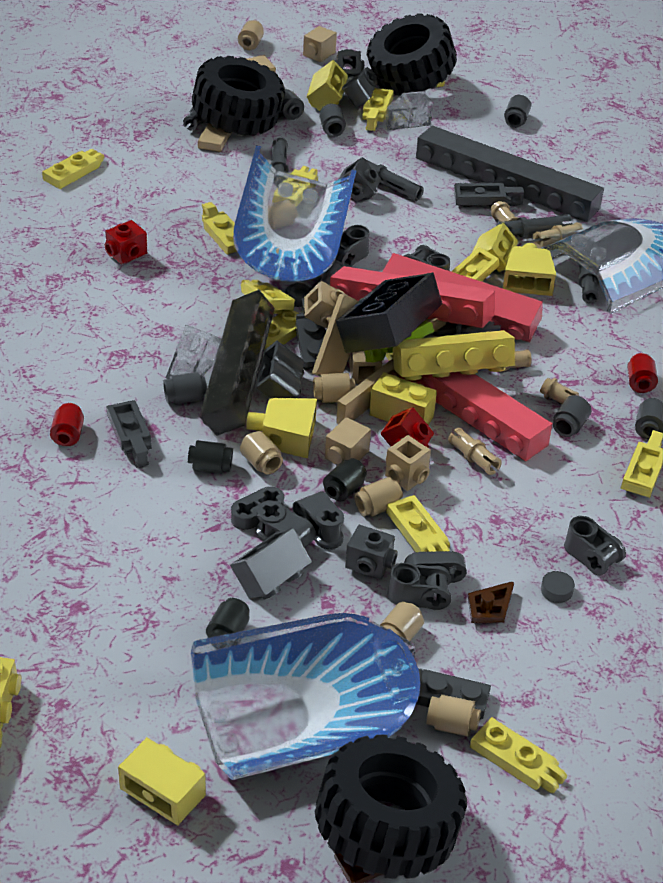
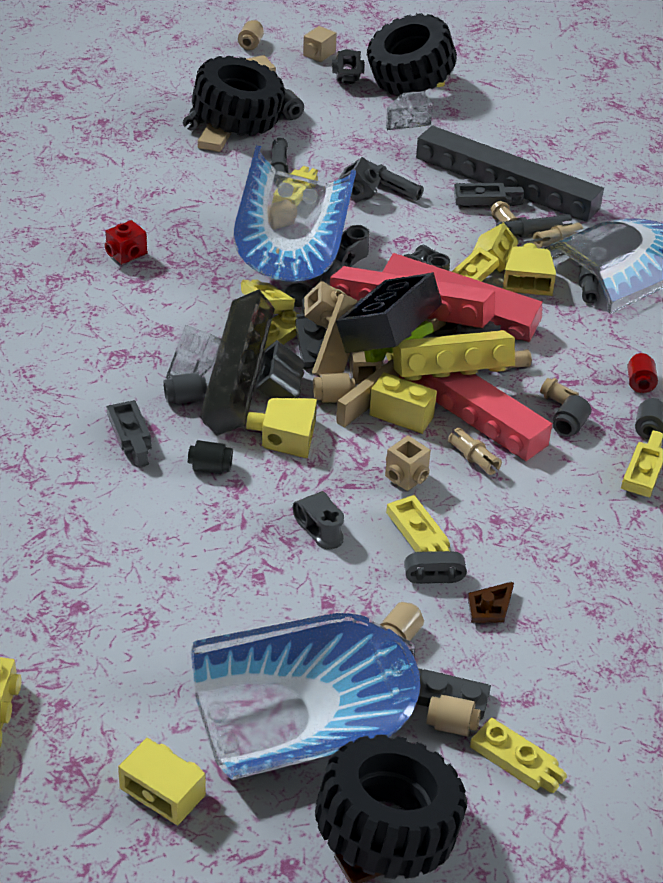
(67, 425): red brick -> none
(73, 168): light yellow hinge -> none
(219, 227): light yellow hinge -> none
(229, 618): pearl dark grey brick -> none
(245, 509): dark grey beam -> none
(261, 452): tan brick -> none
(271, 564): brick -> none
(284, 520): dark grey piece -> none
(327, 86): light yellow brick -> none
(332, 120): dark grey brick -> none
(344, 479): pearl dark grey brick -> none
(347, 441): tan brick -> none
(360, 88): dark grey piece -> none
(370, 552): dark grey brick -> none
(375, 496): tan brick -> none
(376, 107): light yellow hinge -> none
(407, 423): red brick -> none
(418, 584): dark grey piece -> none
(517, 111): dark grey brick -> none
(557, 586): dark grey tile -> none
(591, 544): dark grey piece -> none

